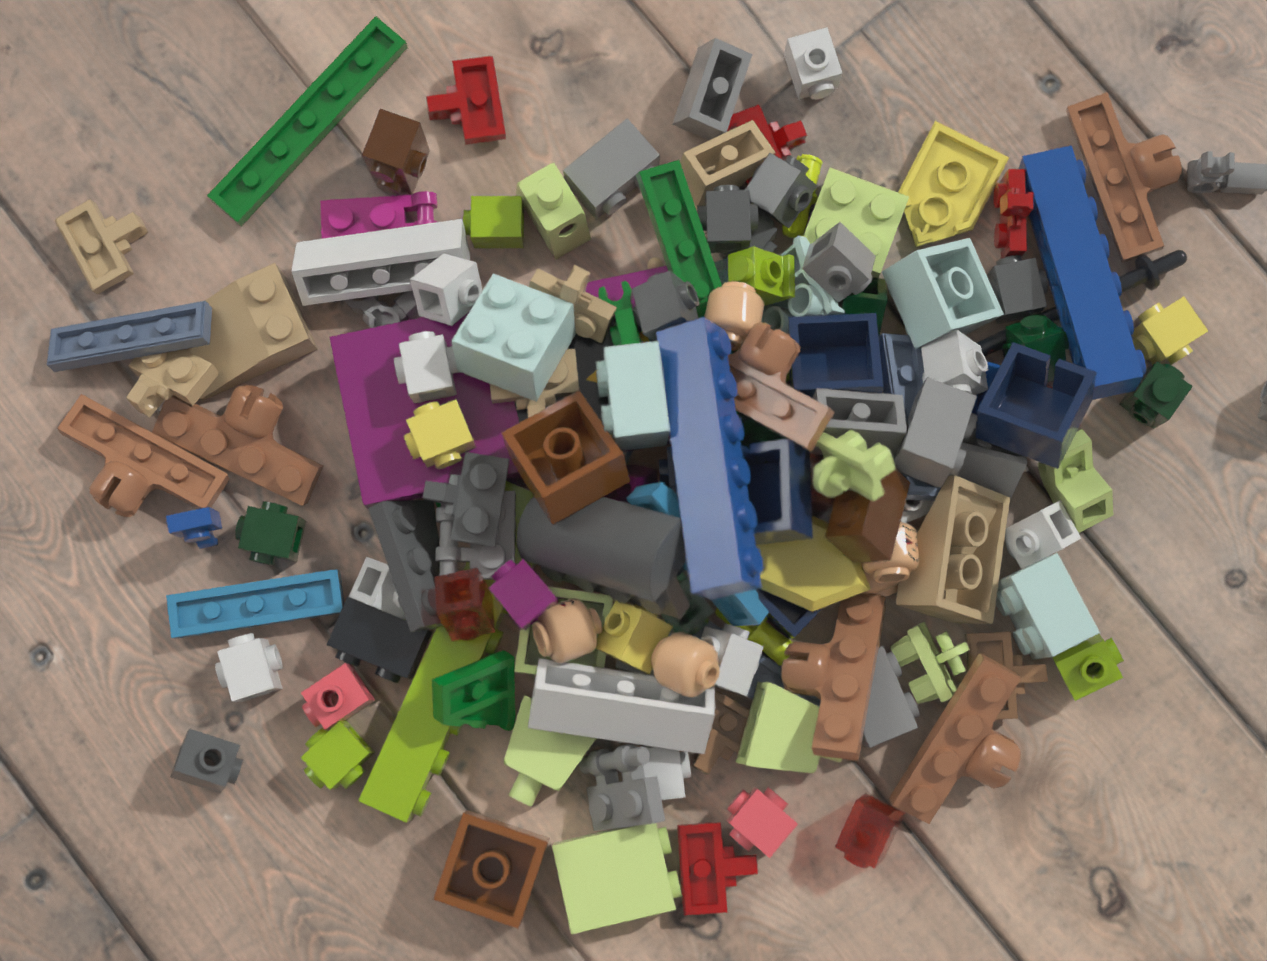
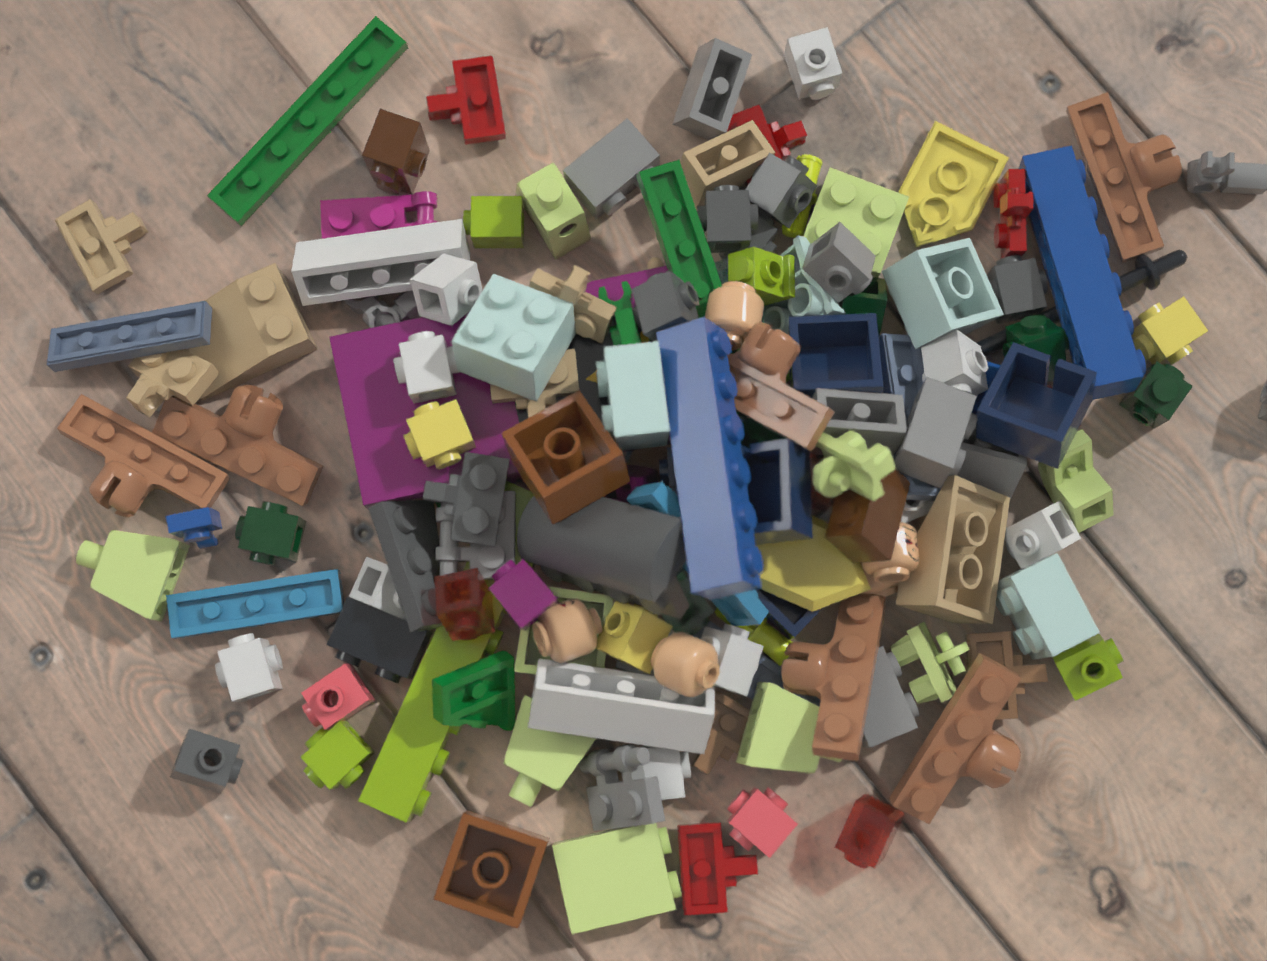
(135, 570): none -> yellowish green torso

